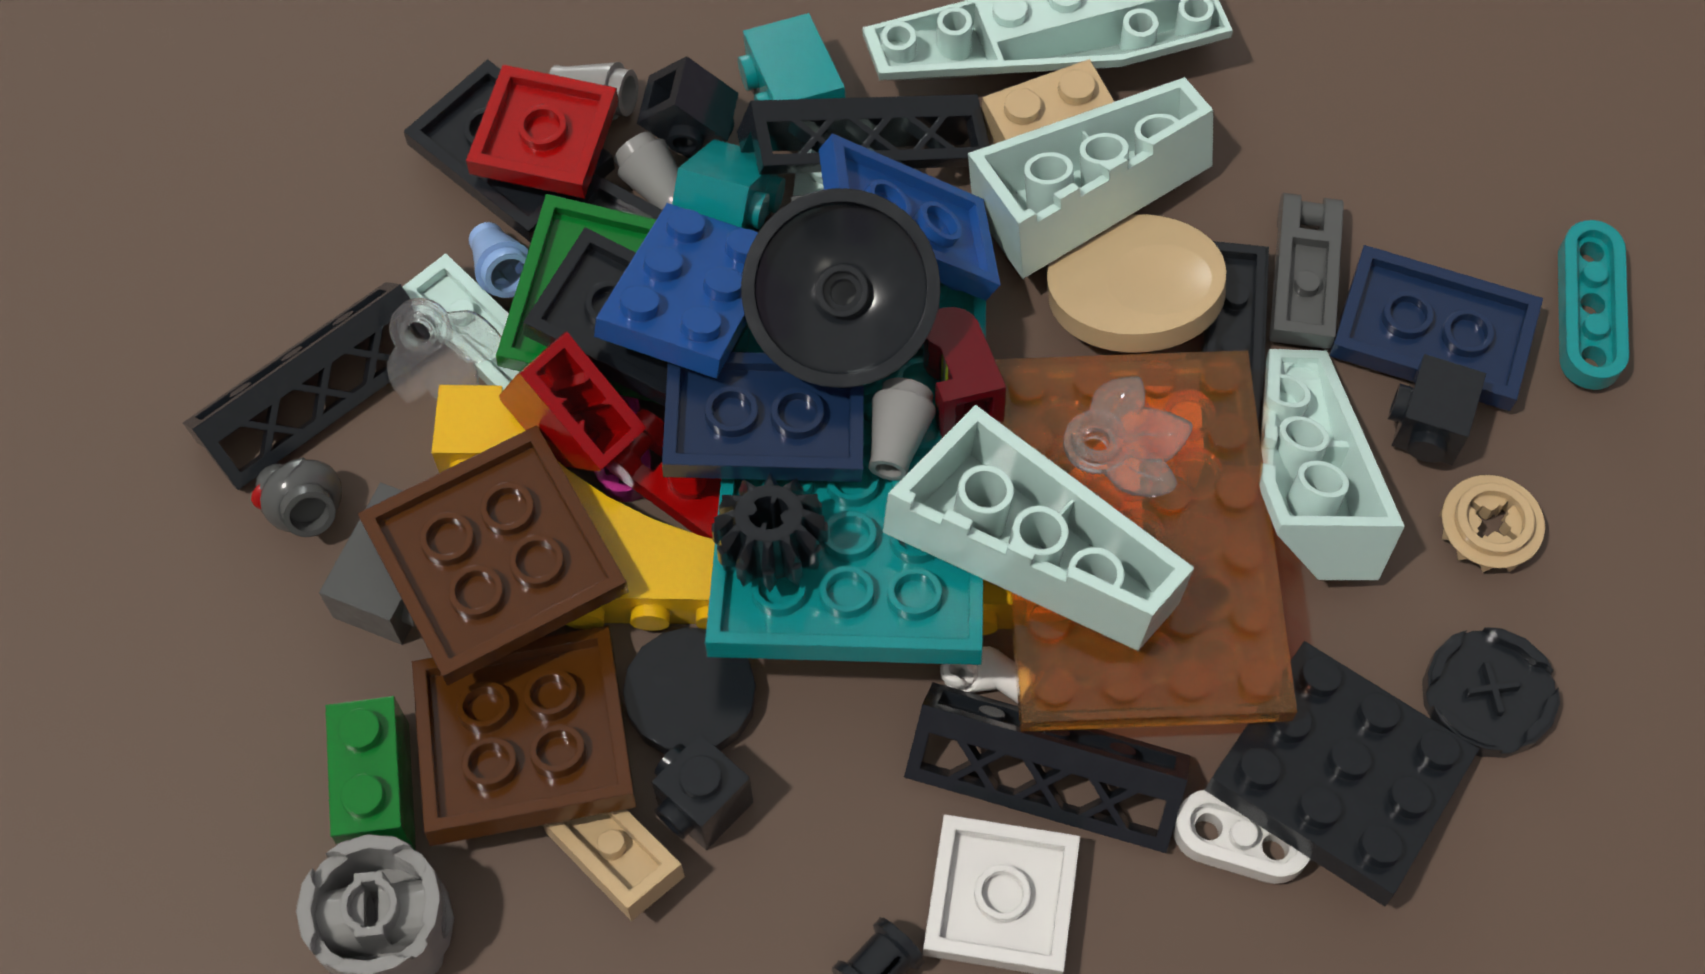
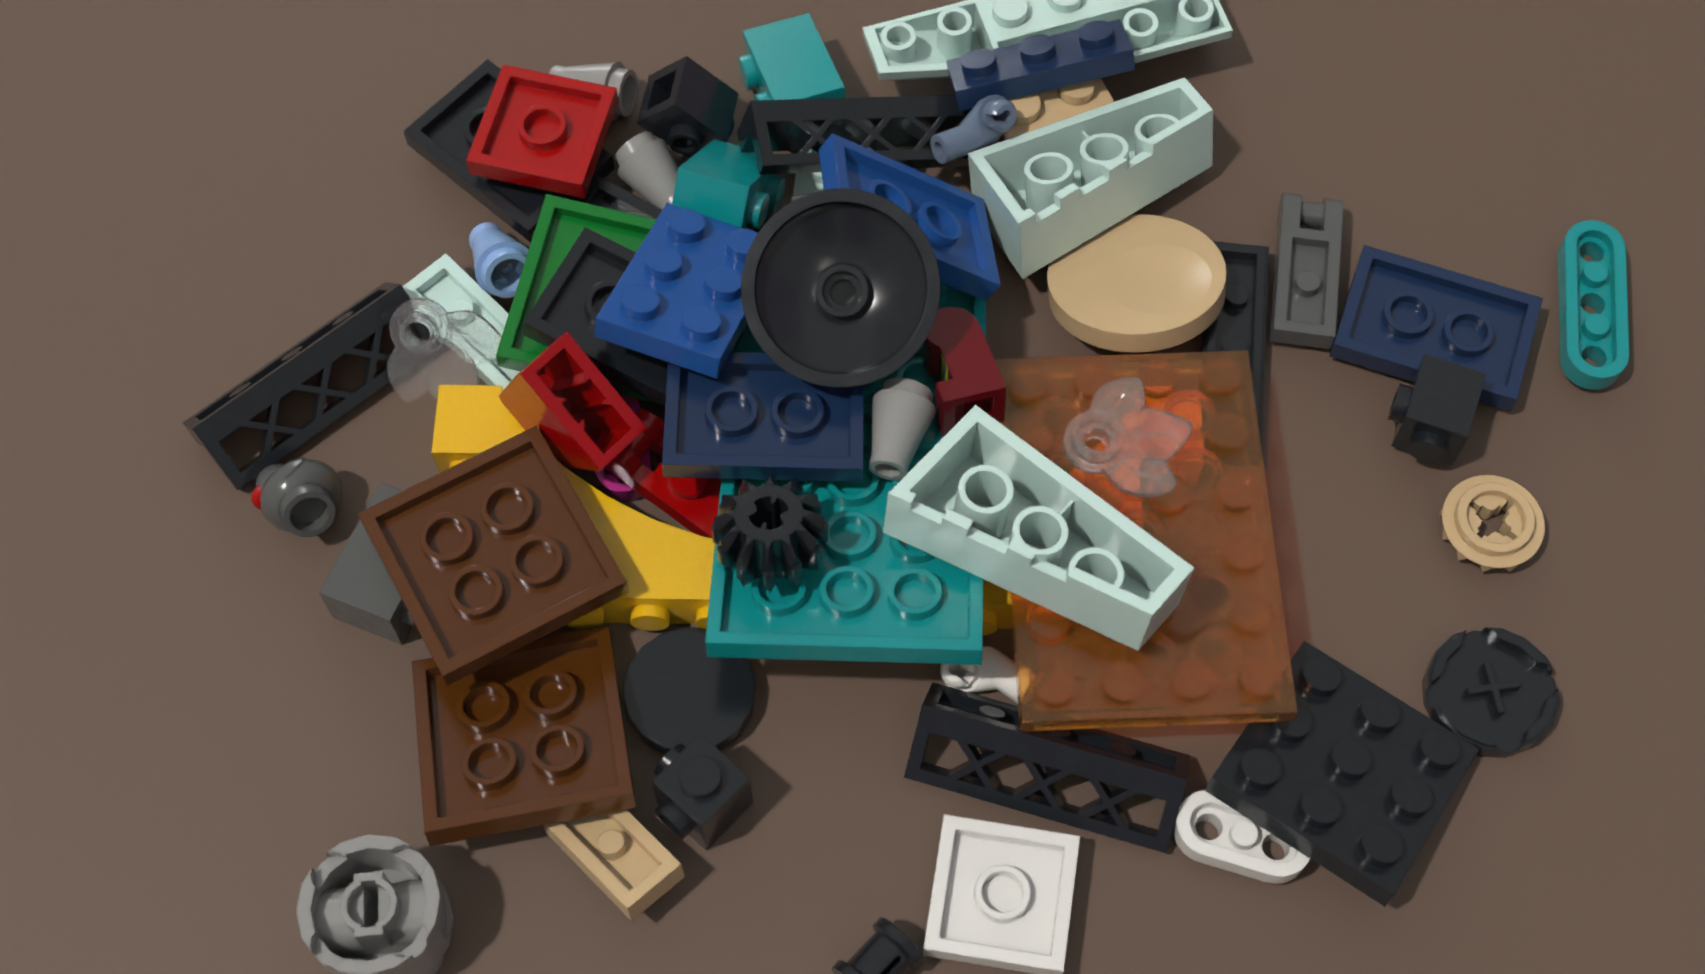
(369, 770): green brick -> none
(978, 130): none -> sand blue arm
(1041, 63): none -> dark blue plate
(1321, 472): light aqua wedge -> none

